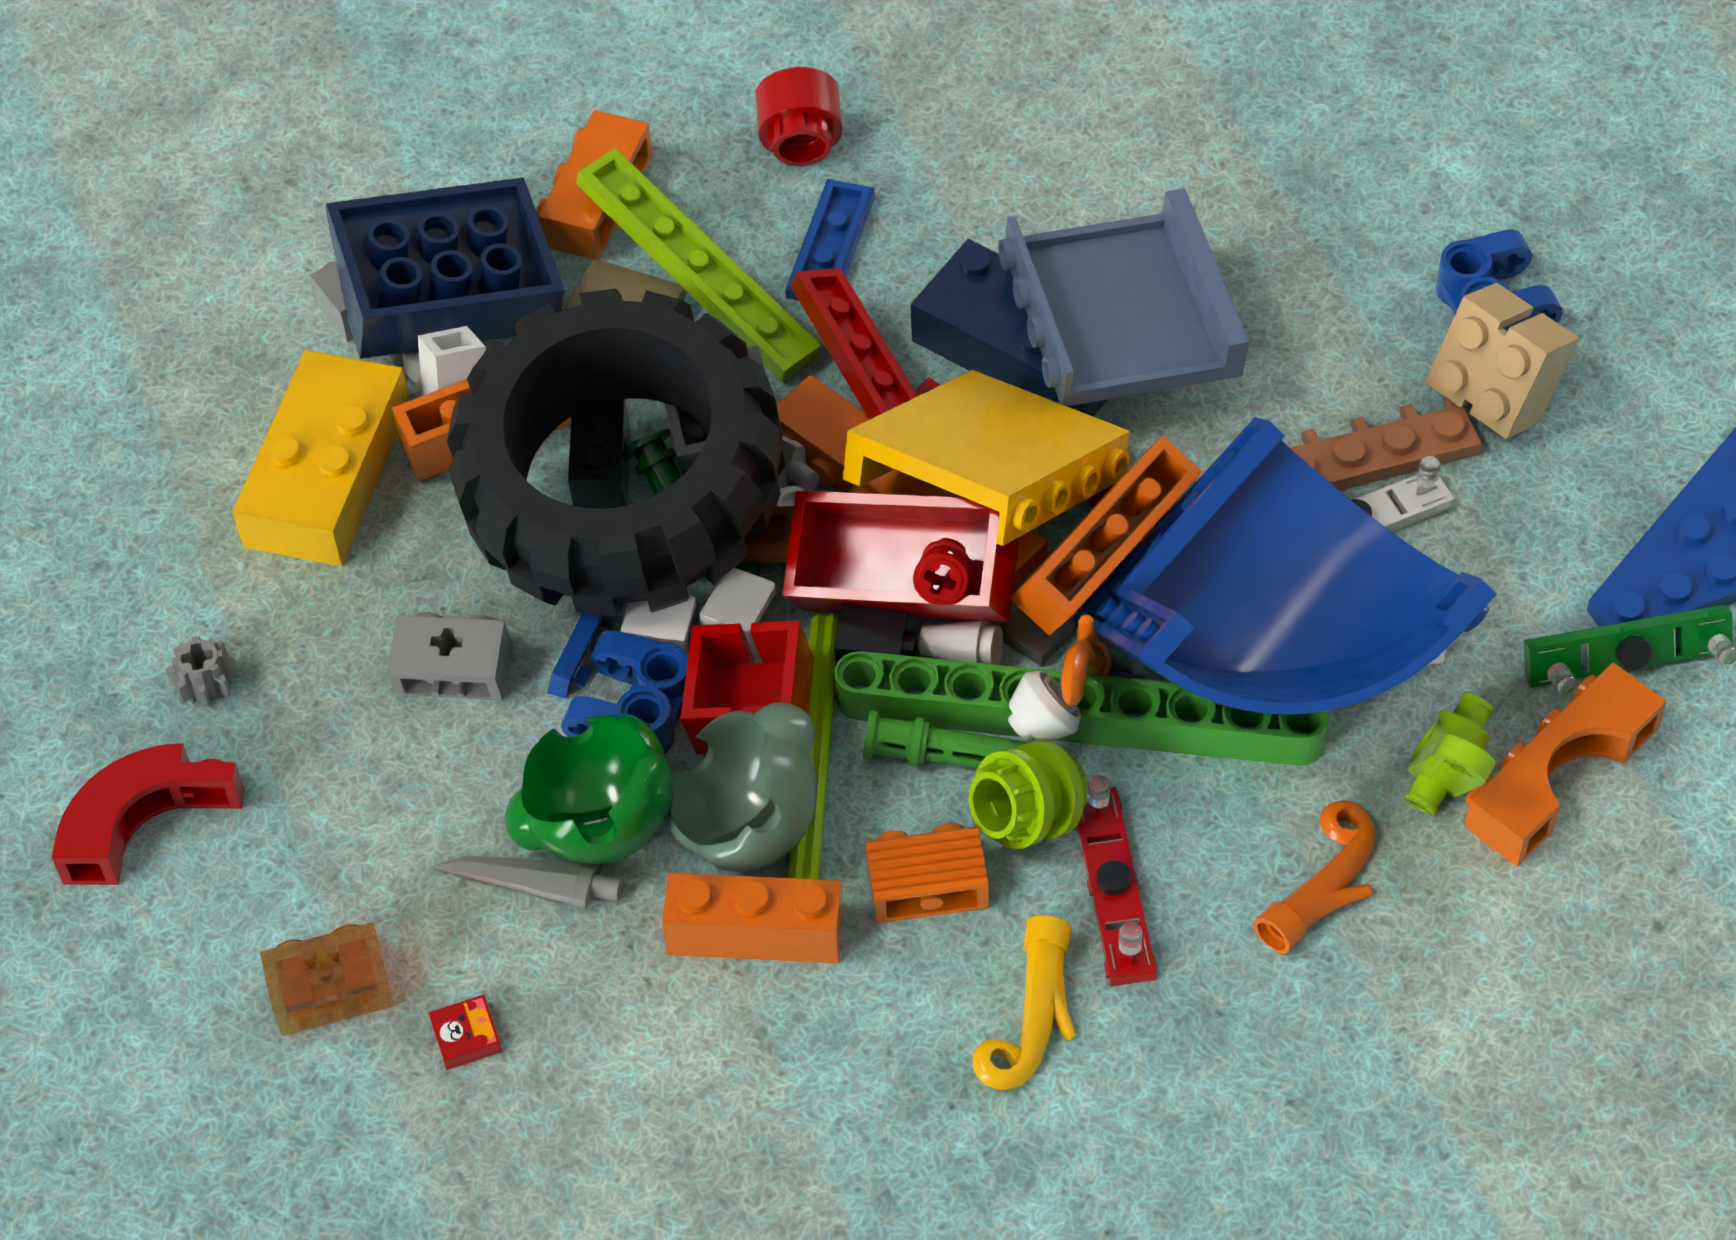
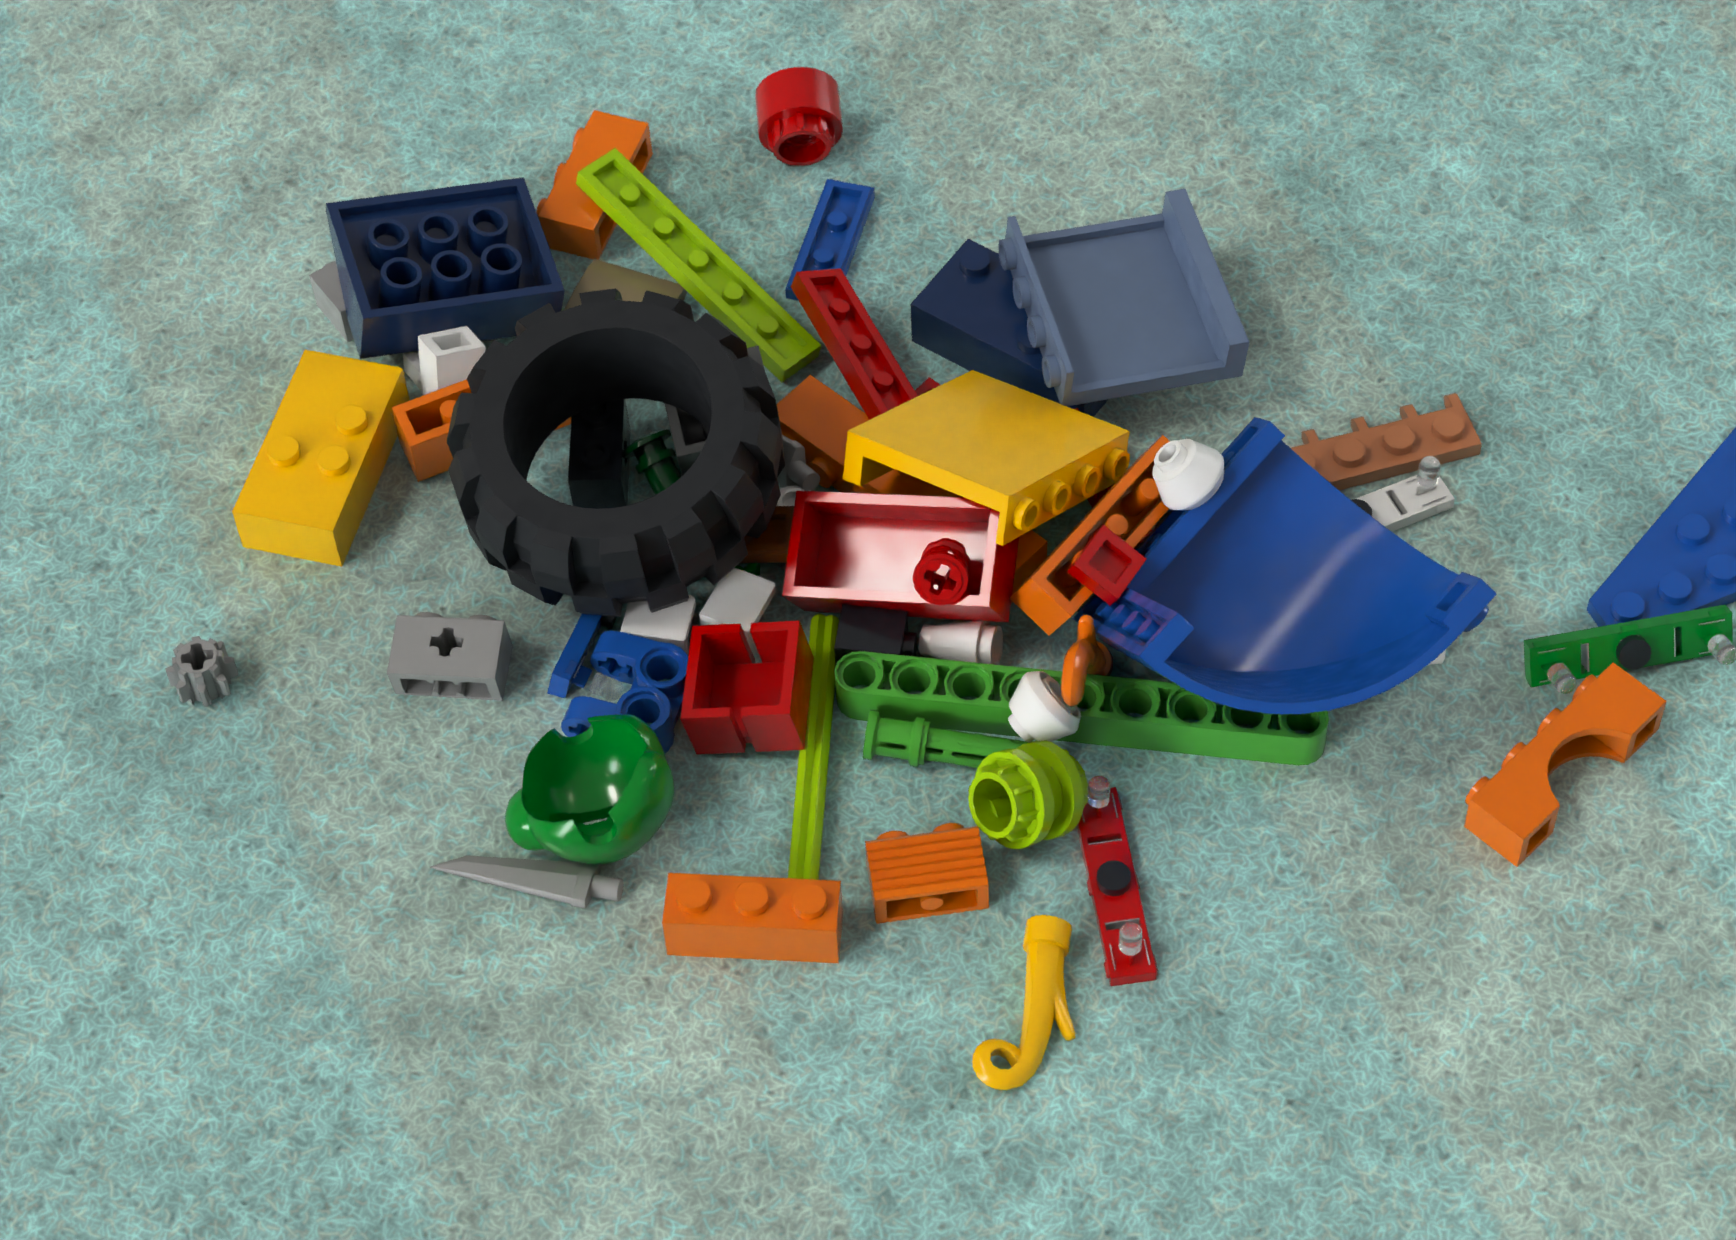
(127, 795): red arch -> none
(306, 998): clear orange brick -> none
(465, 1032): red tile -> none
(750, 791): sand green piece -> none
(1030, 640): flat silver tile -> none
(1106, 565): none -> red tile
(1187, 473): none -> white cone
(1286, 921): orange plant -> none
(1451, 755): lime piece -> none
(1486, 260): blue piece -> none
(1498, 370): tan piece -> none

